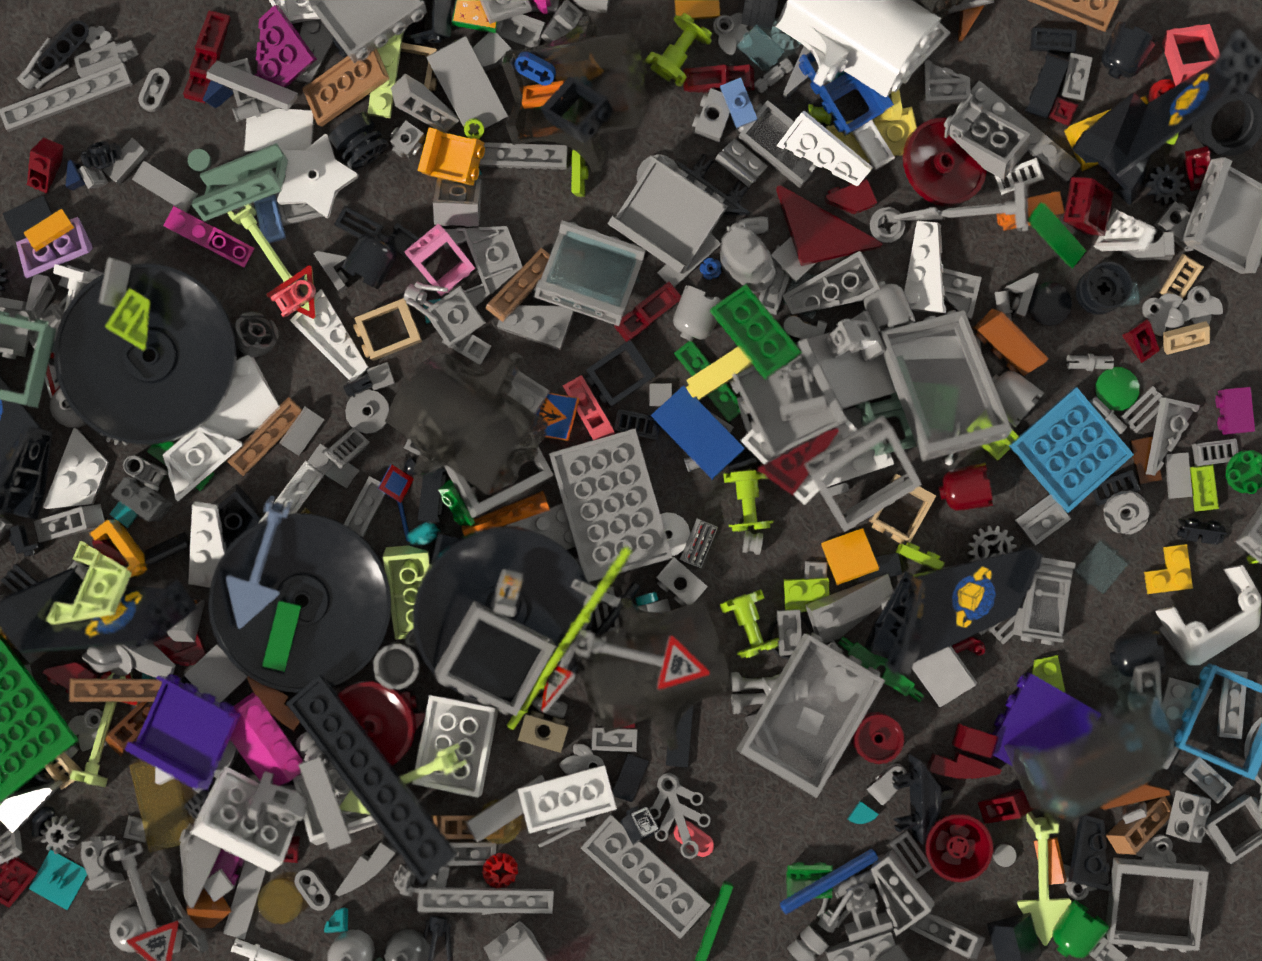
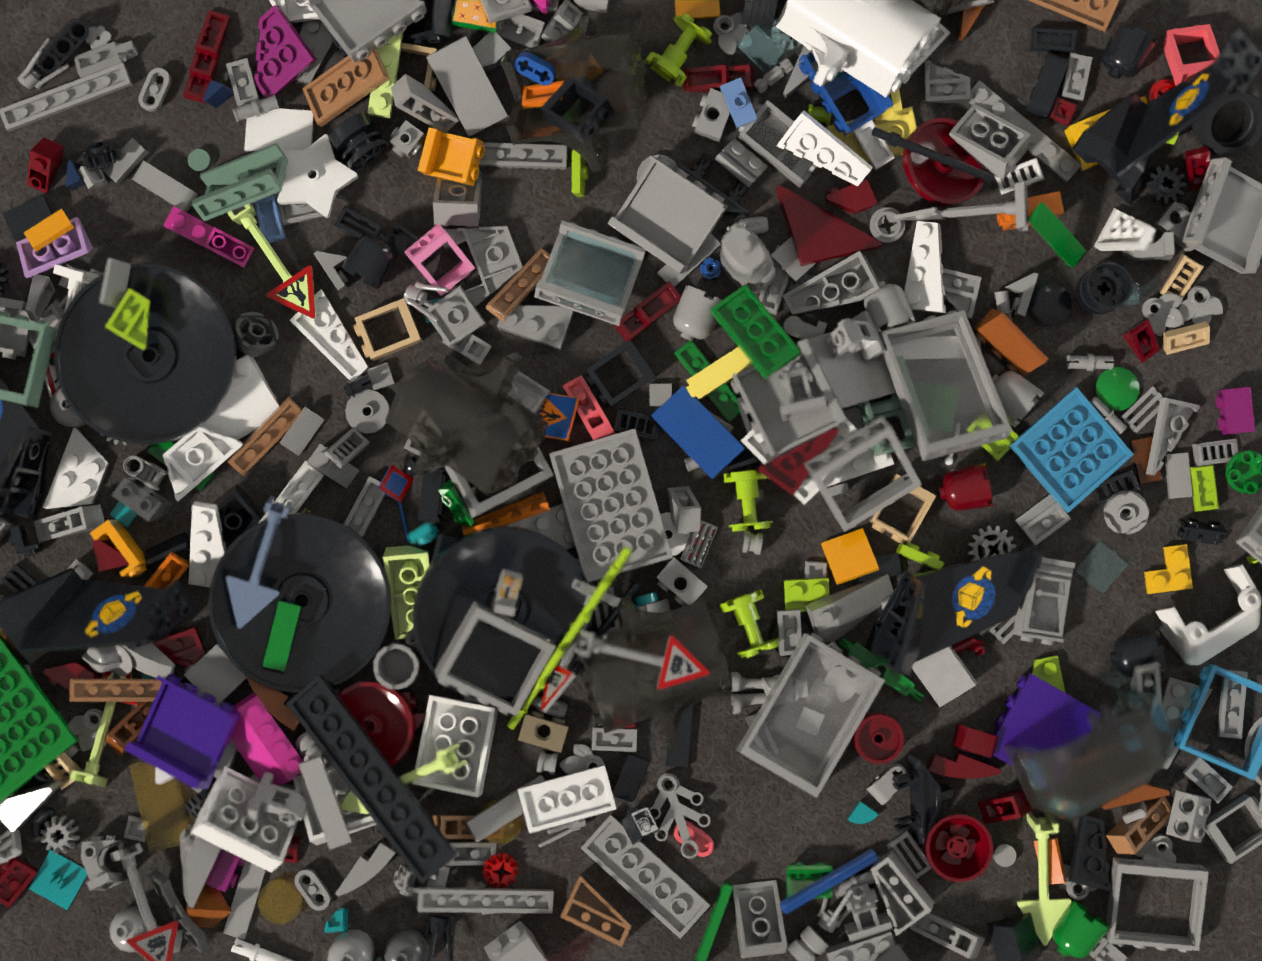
(99, 591): yellowish green wing -> none
(168, 571): none -> orange slope
(188, 627): light grey slope -> none
(218, 885): light grey tile -> none
(252, 85): light grey tile -> none
(290, 298): coral piece -> none
(467, 128): lime bush -> none
(547, 762): none -> light grey wheel
(594, 914): none -> medium nougat wedge
(684, 509): none -> light grey slope
(759, 919): none -> light grey slope
(895, 139): none -> black bar
(957, 123): light grey hinge -> none
(1088, 215): dark red window -> none

